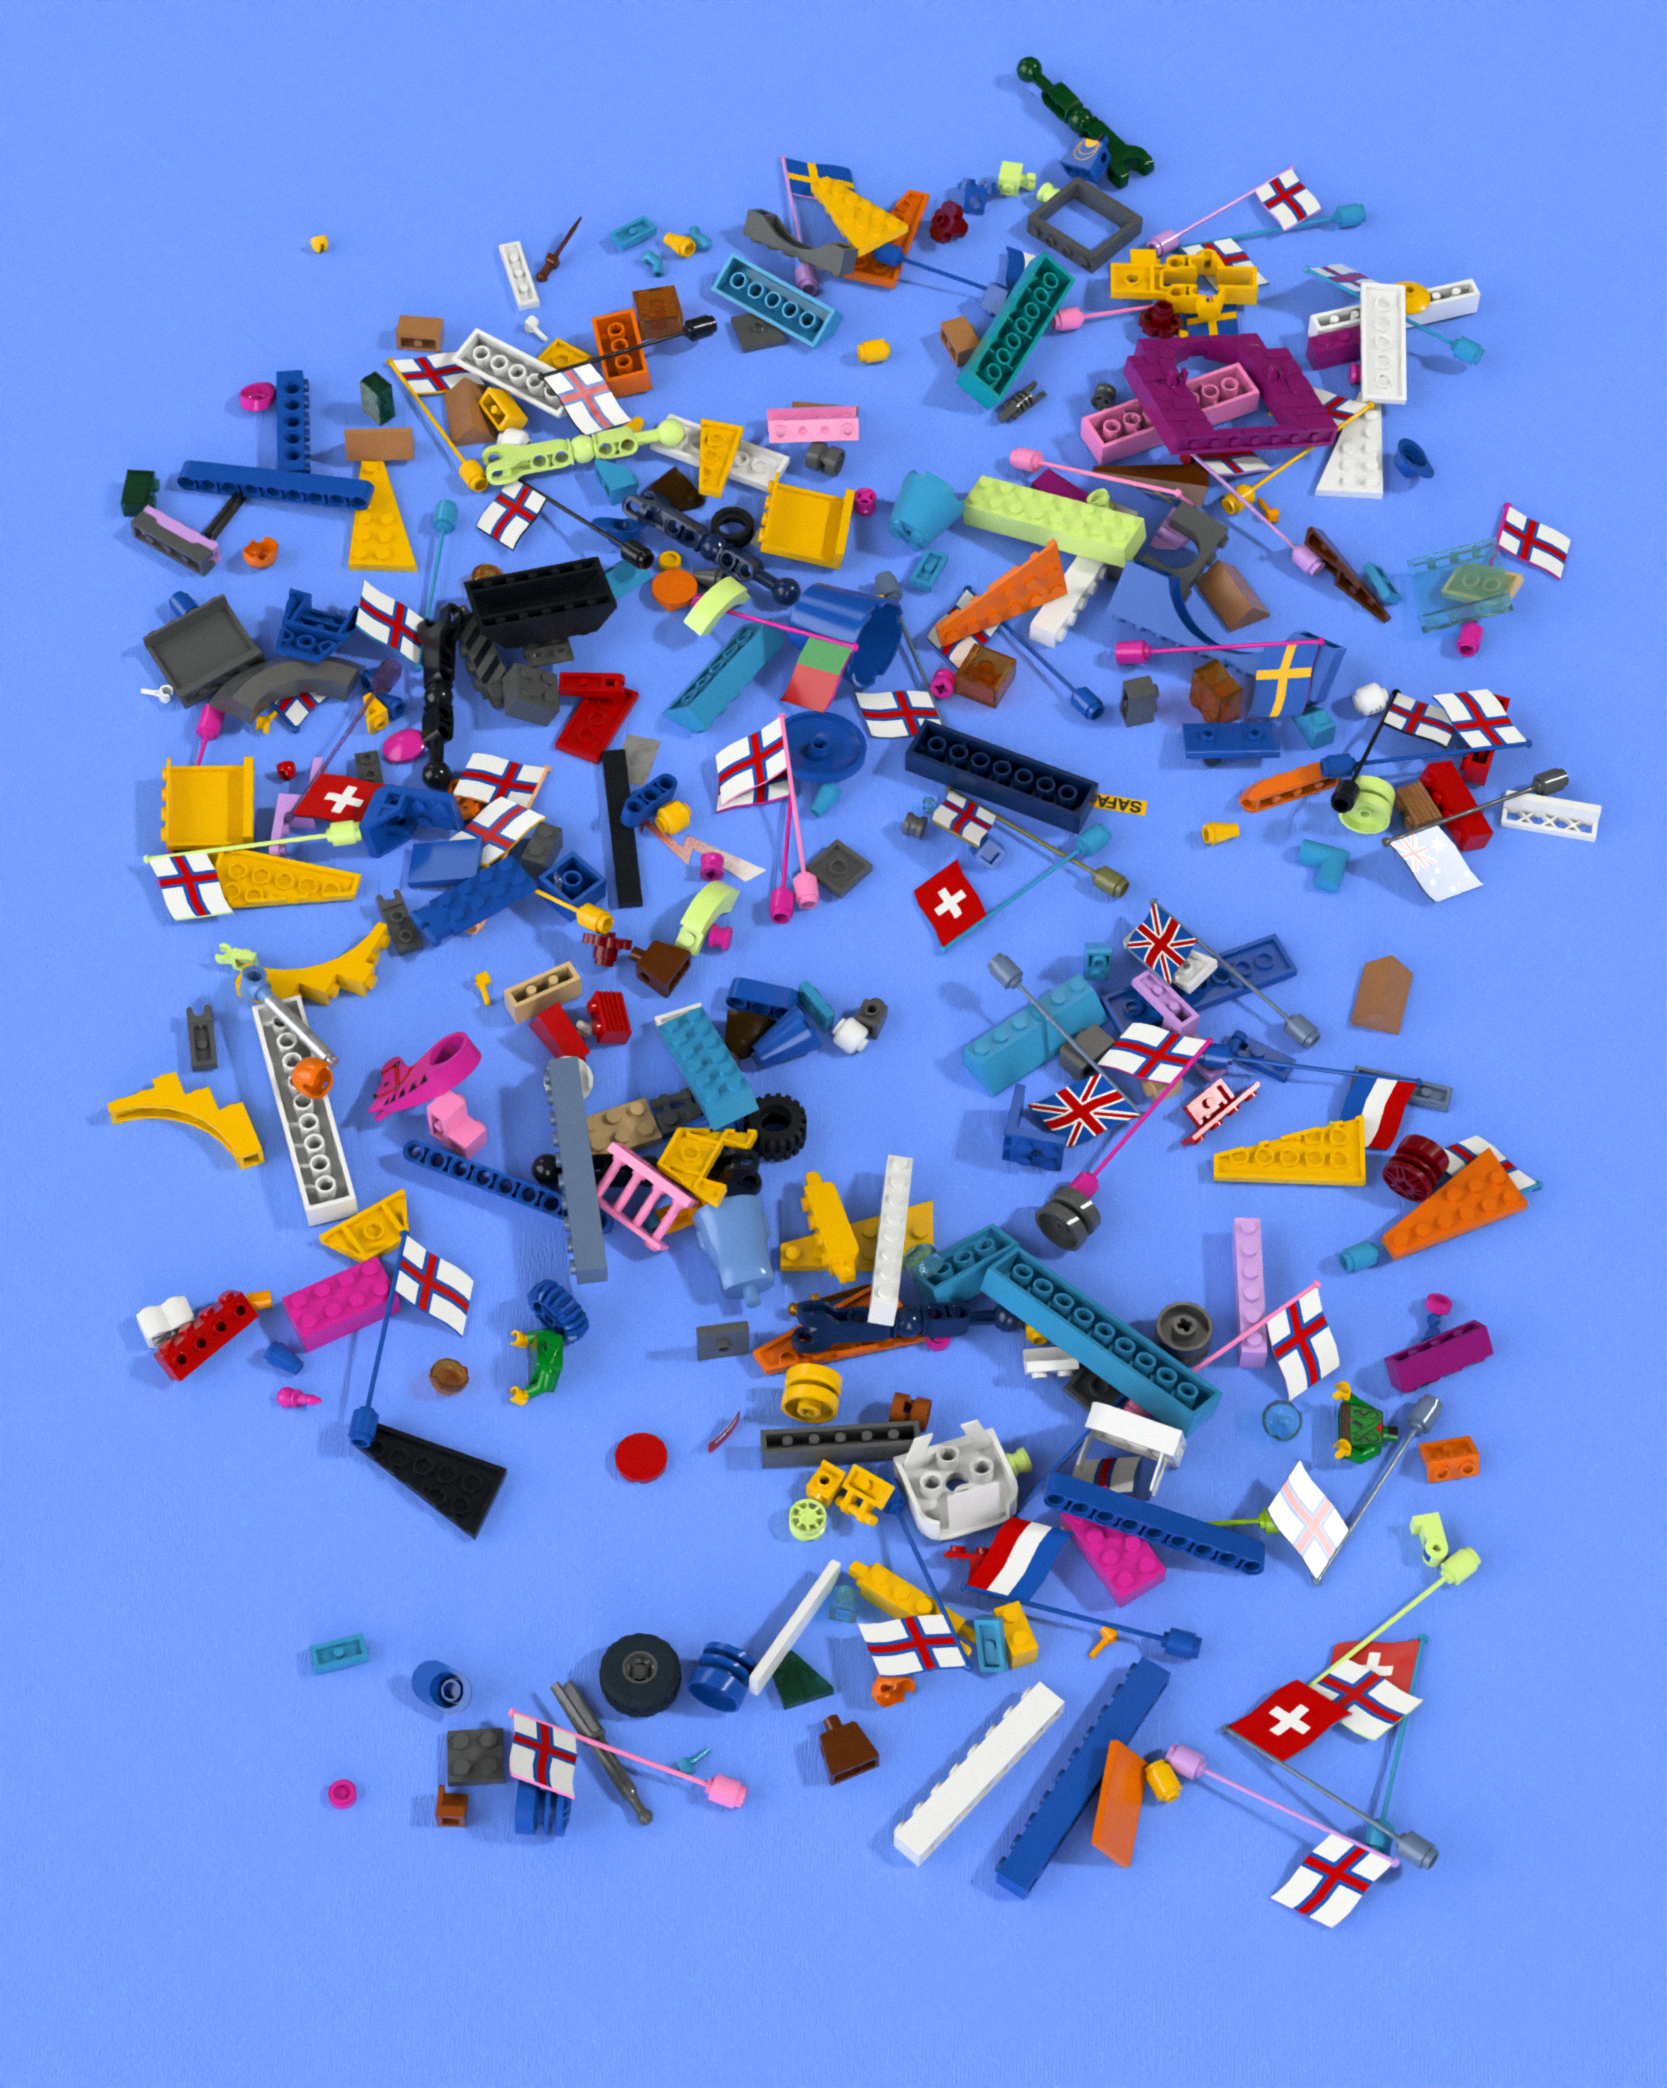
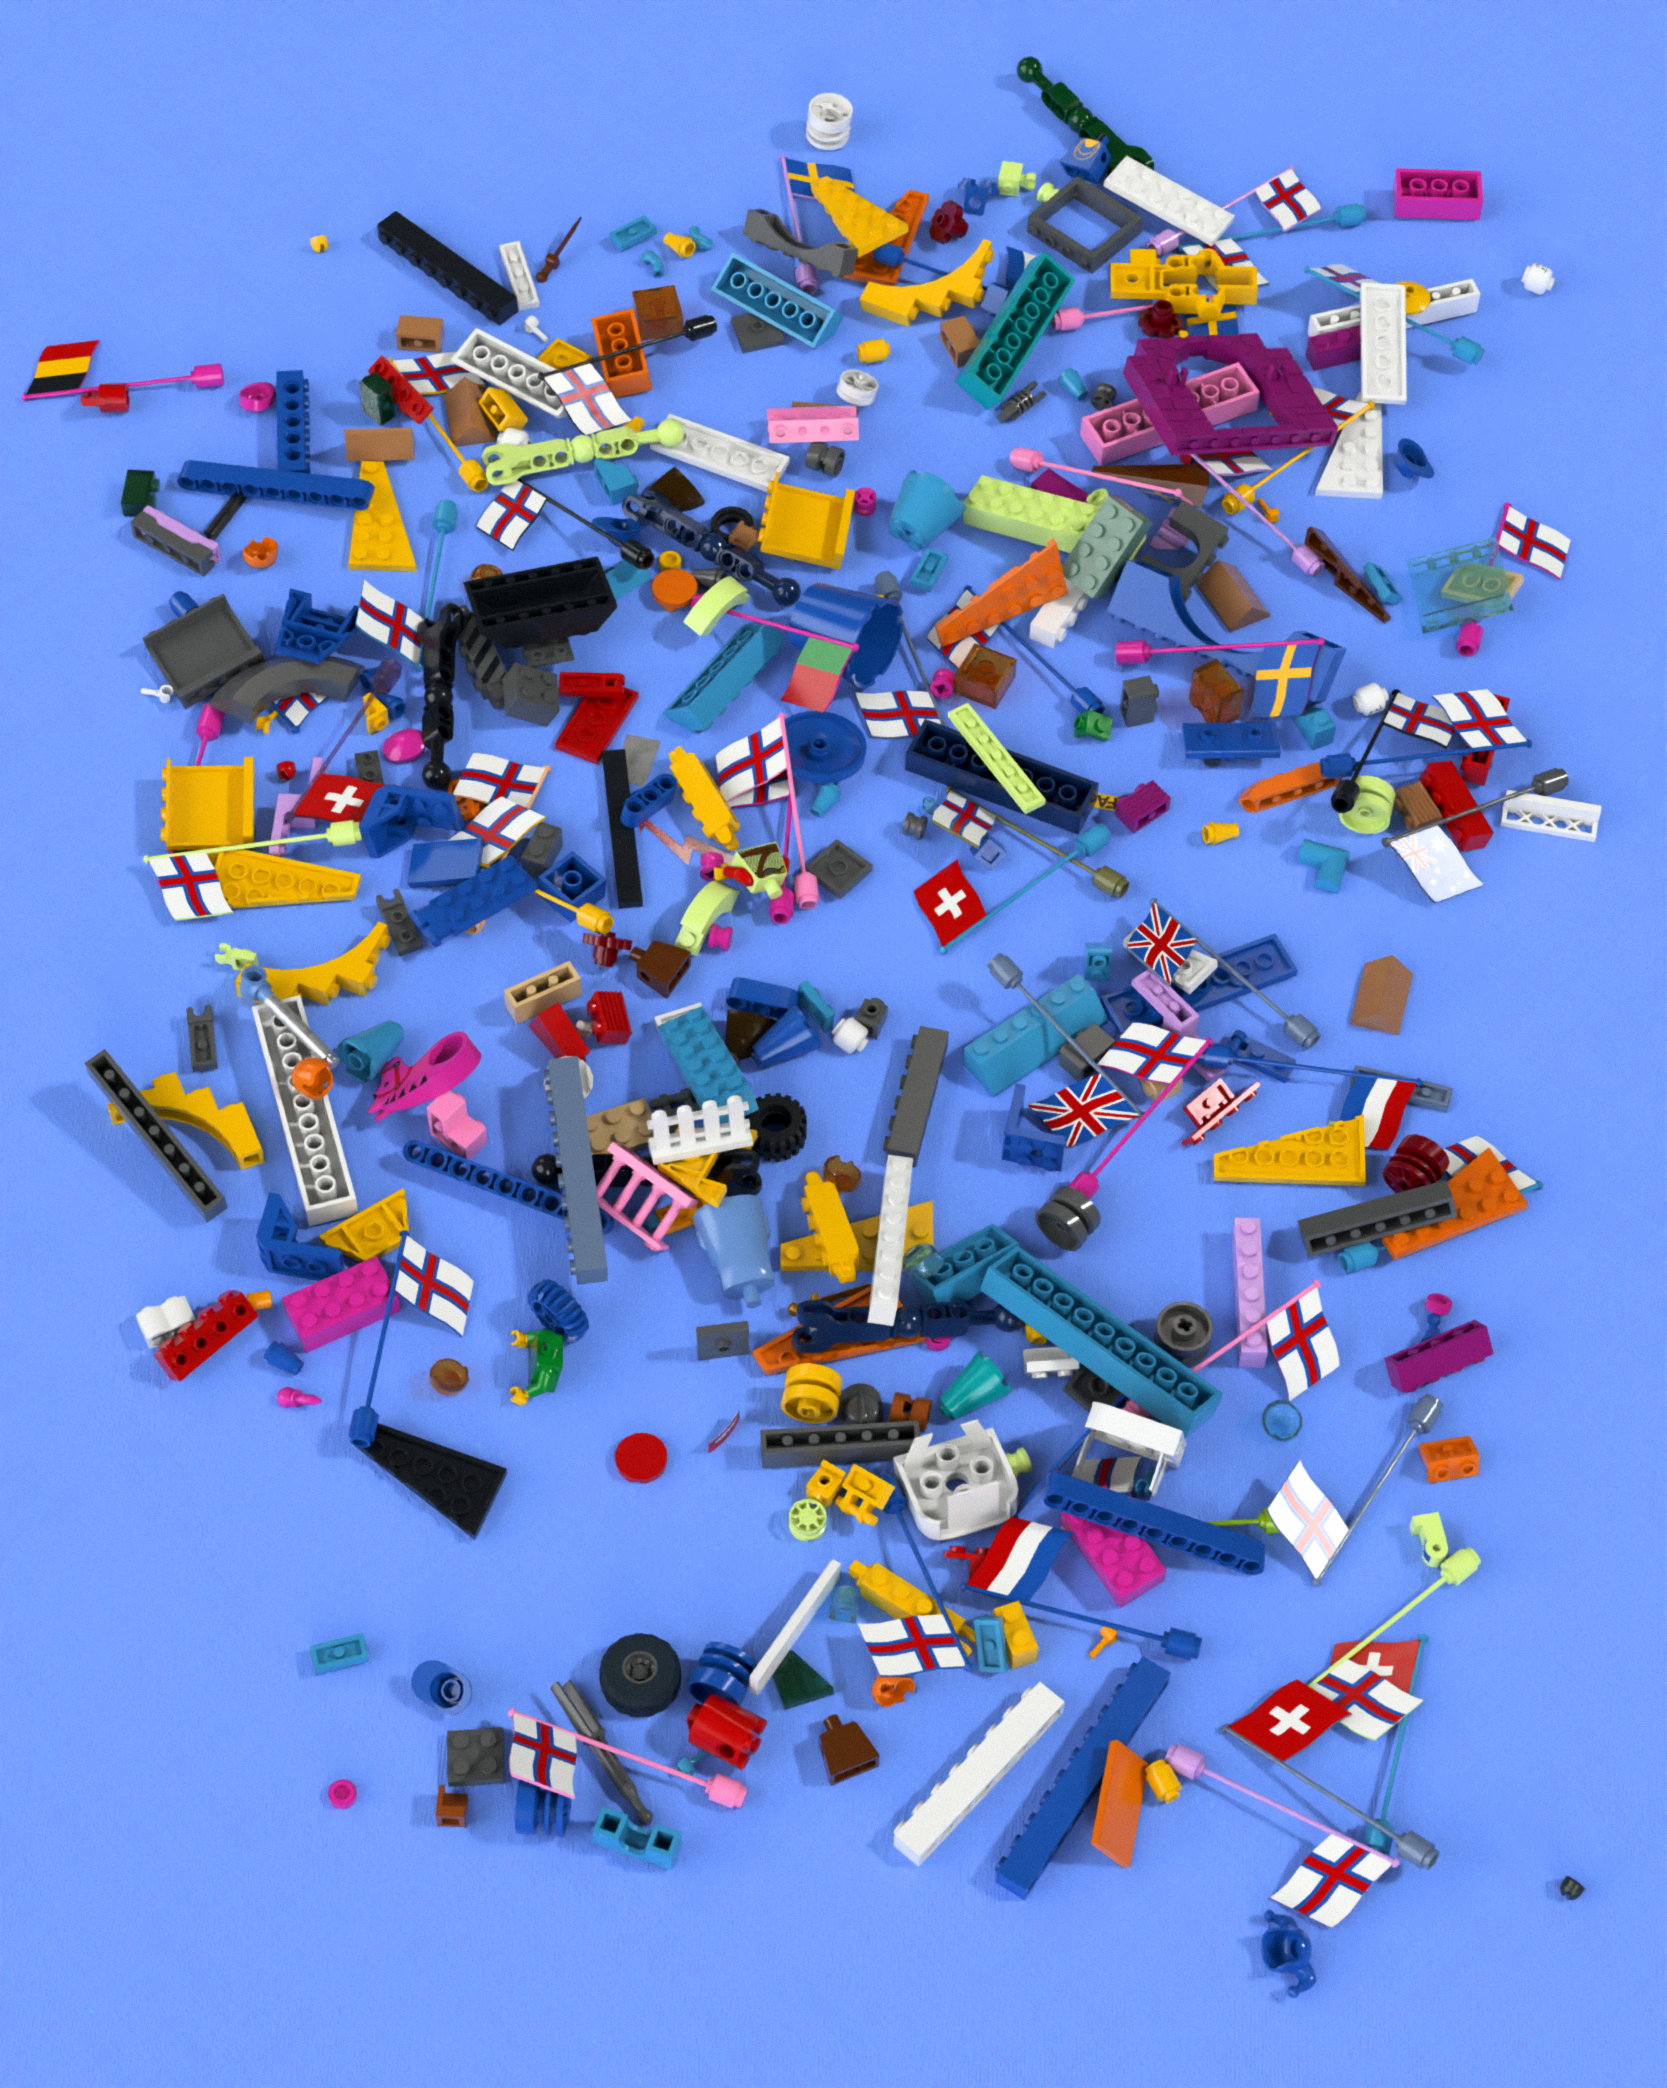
(66, 366): none -> flag
(110, 398): none -> red piece
(156, 1135): none -> dark grey brick
(284, 1254): none -> blue bracket
(370, 1050): none -> dark azure cone
(404, 394): none -> red bracket
(447, 268): none -> black brick
(481, 982): yellow hand -> none
(618, 1833): none -> dark azure arch
(673, 817): yellow head -> none
(701, 1141): none -> white fence
(705, 798): none -> yellow hinge
(717, 453): yellow wing -> none
(725, 1730): none -> red cylinder
(743, 536): none -> medium nougat tile
(758, 869): none -> torso
(829, 121): none -> white wheel
(843, 1175): none -> clear orange hair
(857, 387): none -> white wheel
(861, 1405): none -> dark grey piece
(918, 1093): none -> dark grey brick
(934, 297): none -> yellow arch
(973, 1388): none -> teal cone
(996, 758): none -> yellowish green tile
(1072, 383): none -> dark azure cone
(1093, 725): none -> green bracket
(1105, 547): none -> sand green brick
(1142, 806): none -> magenta brick
(1144, 1484): none -> dark azure hand
(1169, 201): none -> white plate
(1288, 1951): none -> blue piece
(1354, 373): dark pink wheel -> none
(1359, 1427): torso -> none
(1377, 1218): none -> dark grey brick
(1437, 194): none -> dark pink brick
(1538, 279): none -> white head
(1571, 1886): none -> pearl dark grey hinge

